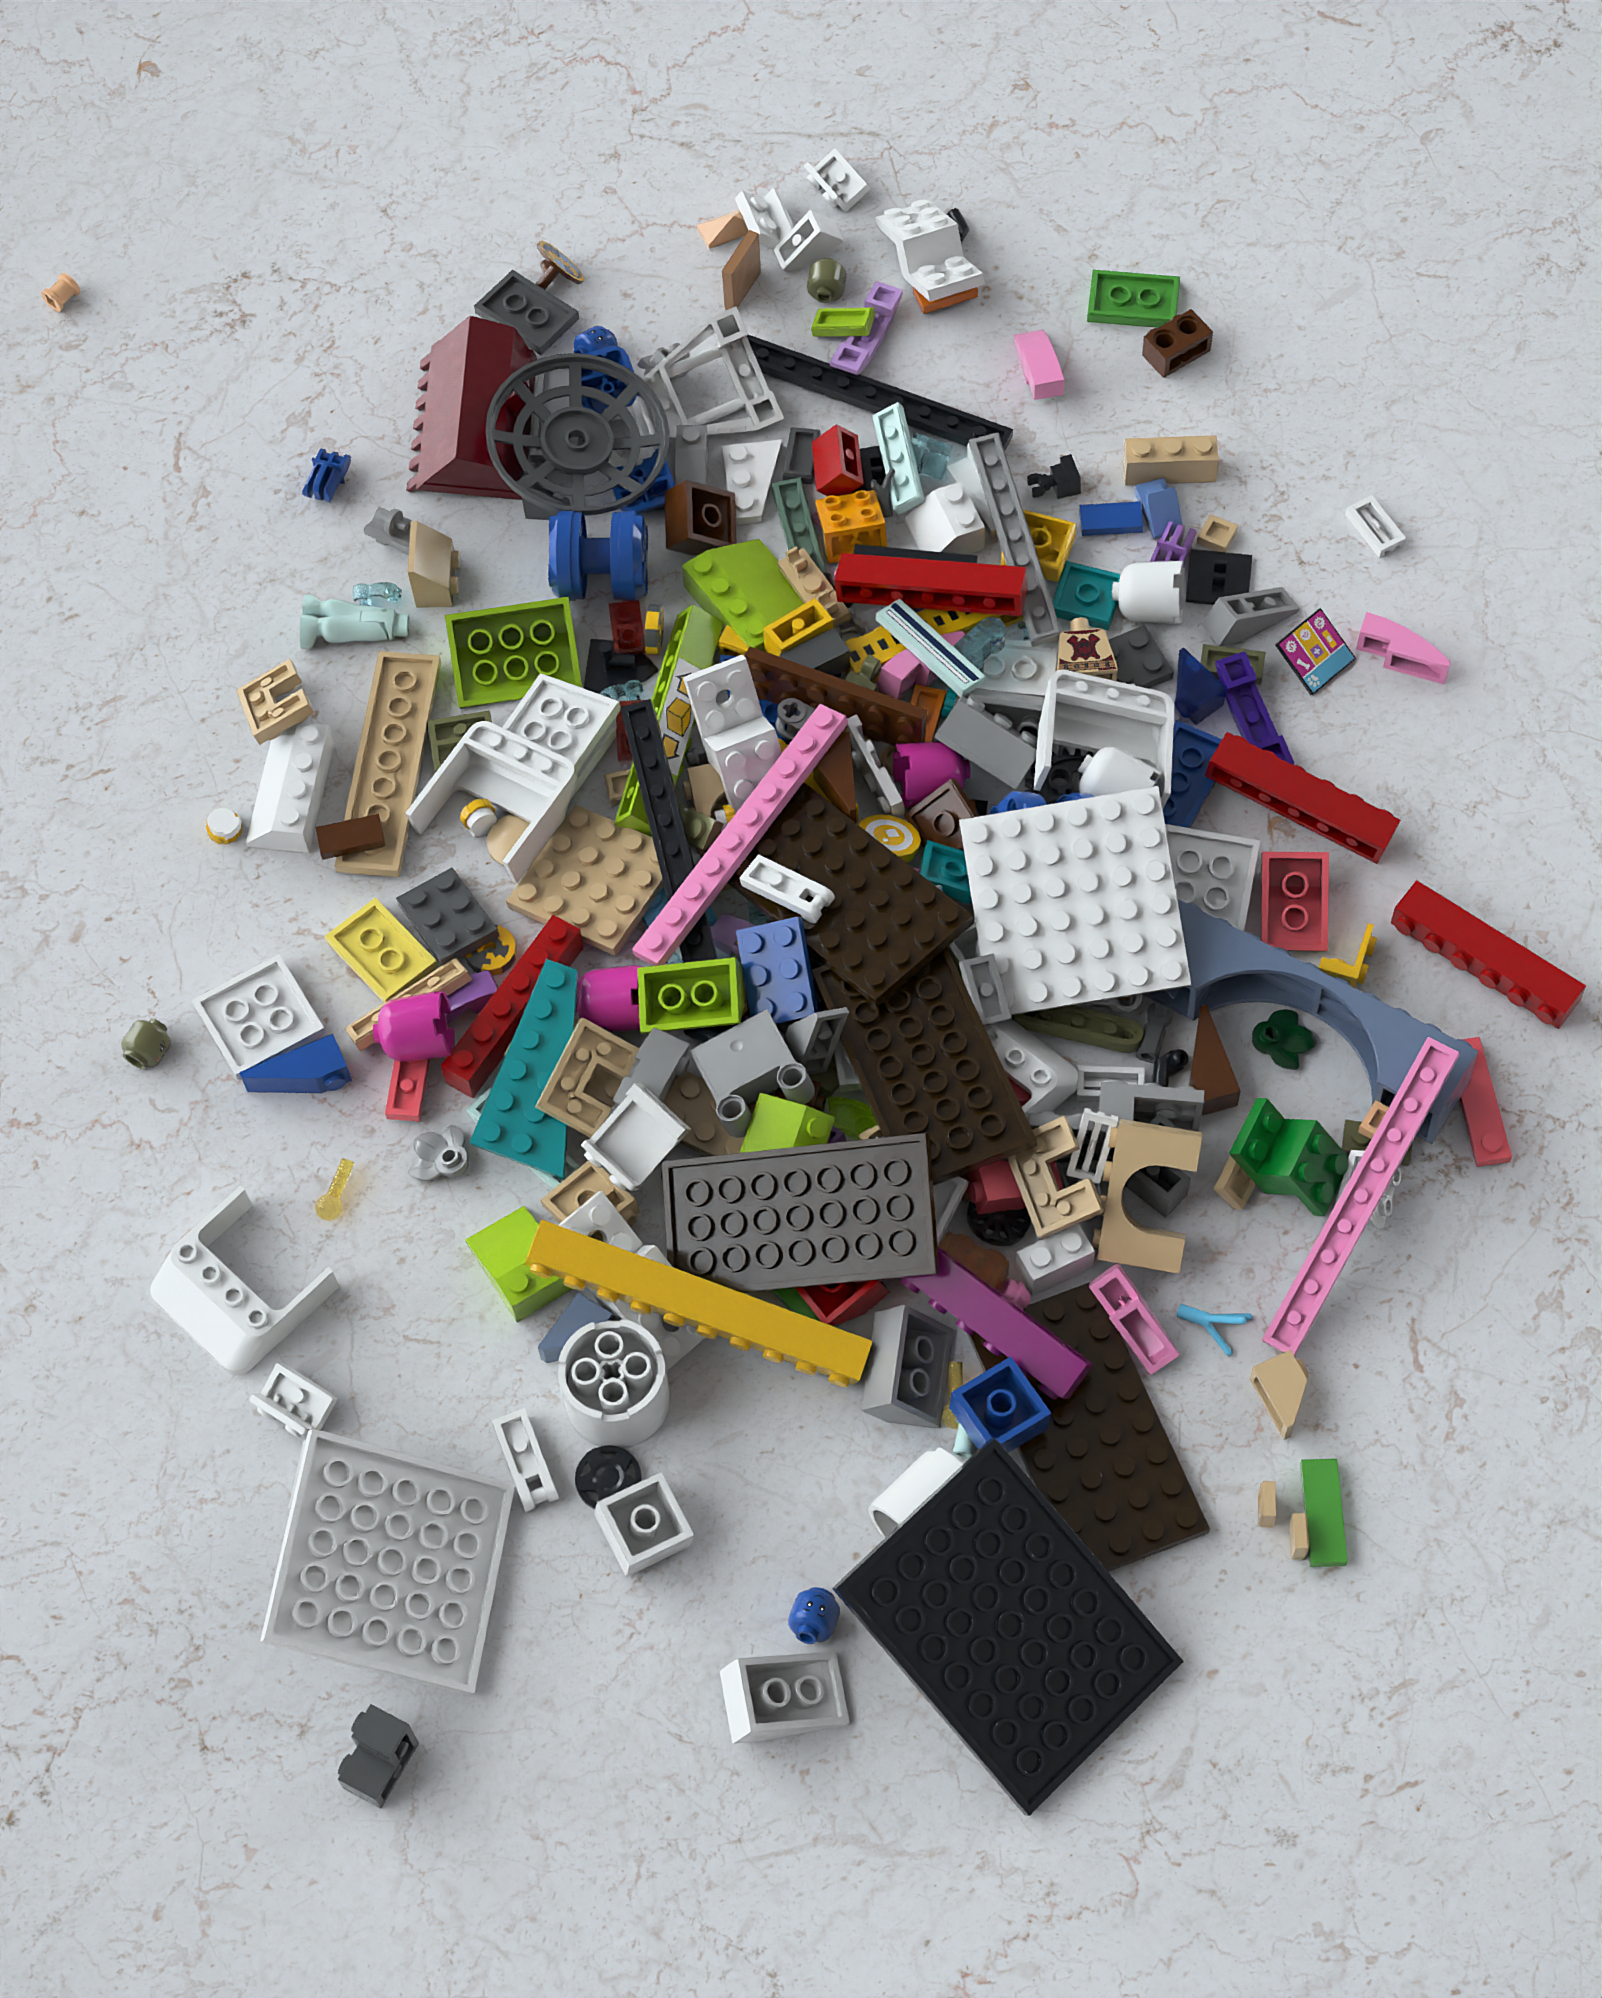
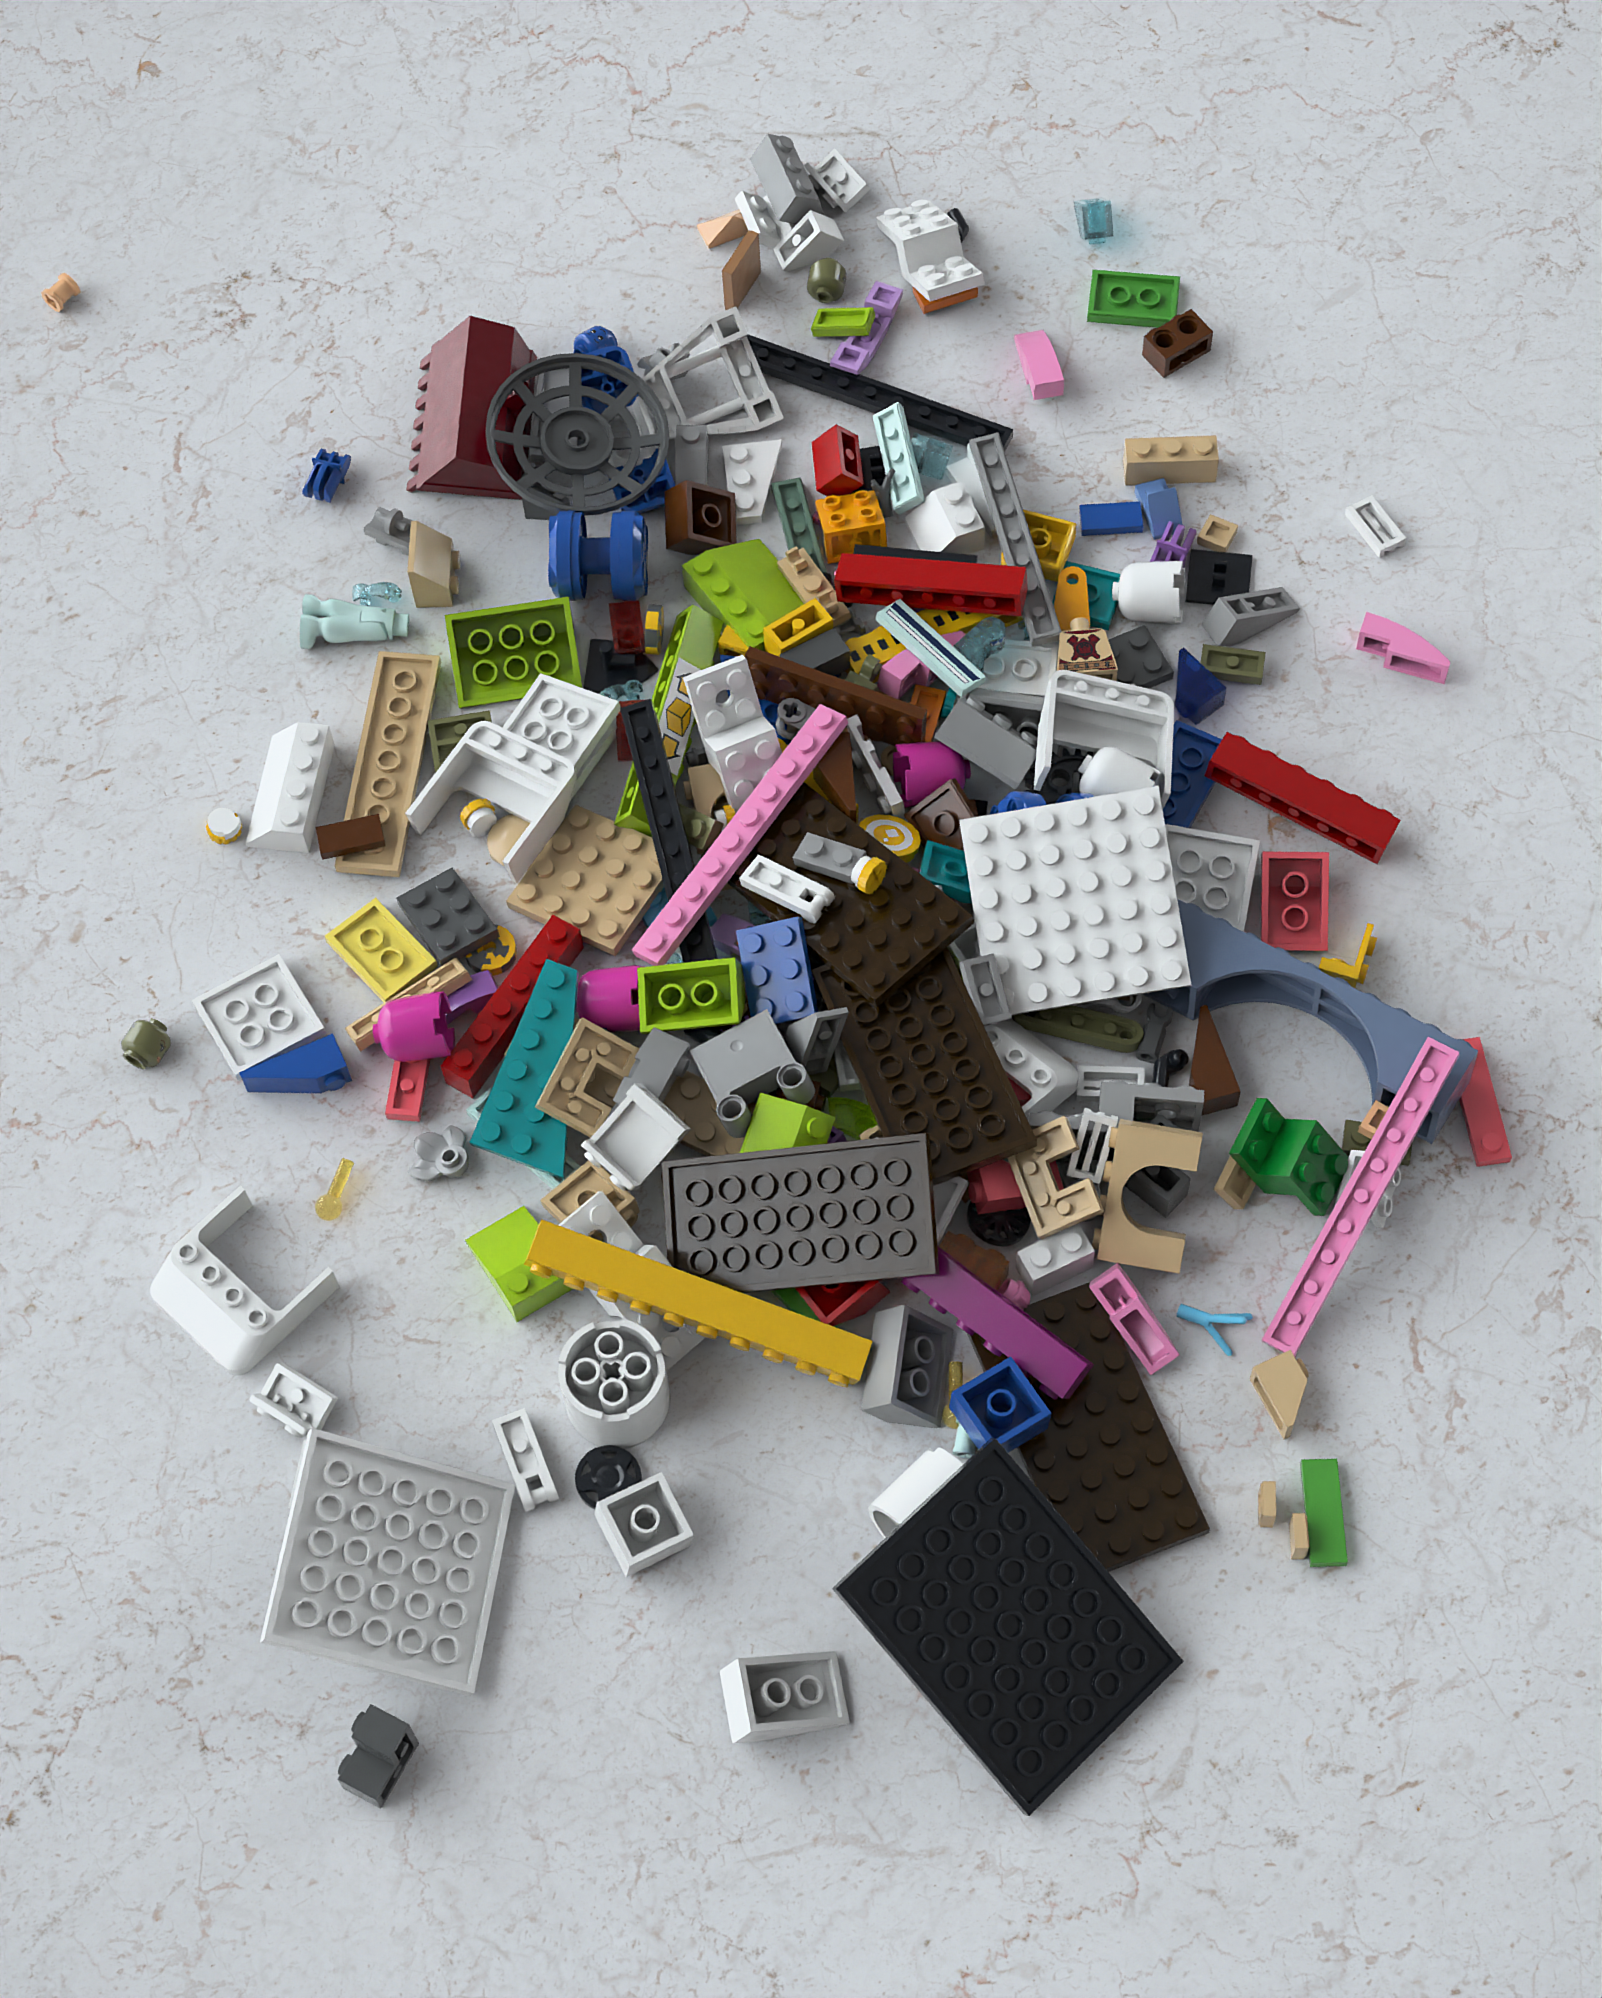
(262, 711): tan plate -> none
(528, 308): dark grey plate -> none
(556, 263): shield -> none
(577, 1314): sand blue slope -> none
(615, 785): tan tile -> none
(785, 179): none -> light grey slope
(800, 455): dark grey tile -> none
(814, 1615): blue head -> none
(827, 857): none -> light grey plate
(868, 874): none -> yellow piece
(1063, 478): black piece -> none
(1071, 599): none -> light orange piece
(1094, 219): none -> clear light blue slope
(1248, 706): dark purple slope -> none
(1286, 1038): dark green plate -> none
(1315, 651): piece -> none
(1487, 954): red brick -> none

